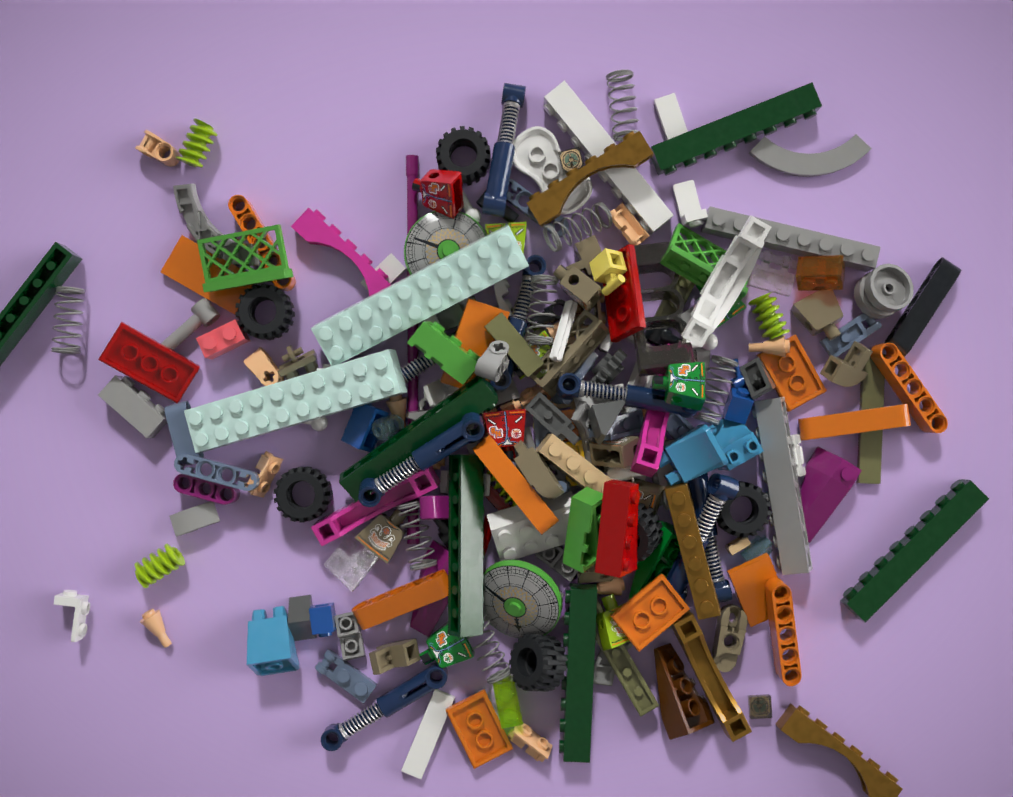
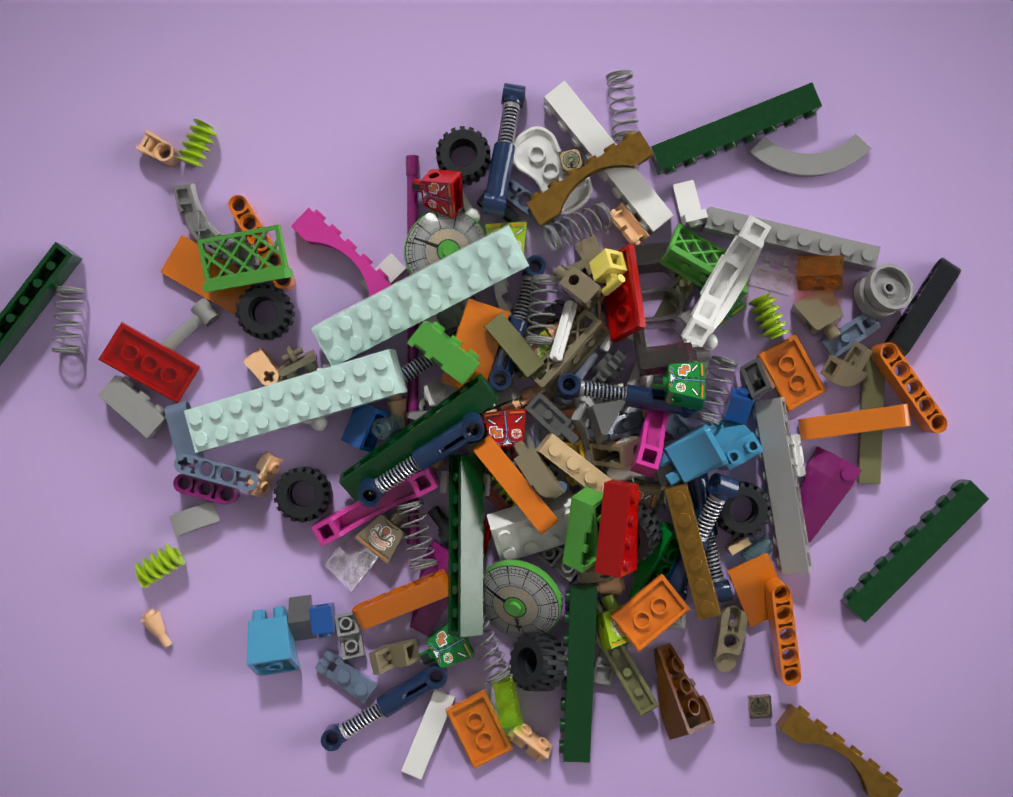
(82, 608): white bracket -> none
(222, 339): coral brick -> none
(434, 507): magenta beam -> none
(493, 361): light grey piece -> none
(661, 336): black pin -> none
(670, 116): white tile -> none
(719, 696): pearl gold arch -> none
(739, 380): blue hand -> none
(775, 346): light nougat cone -> none

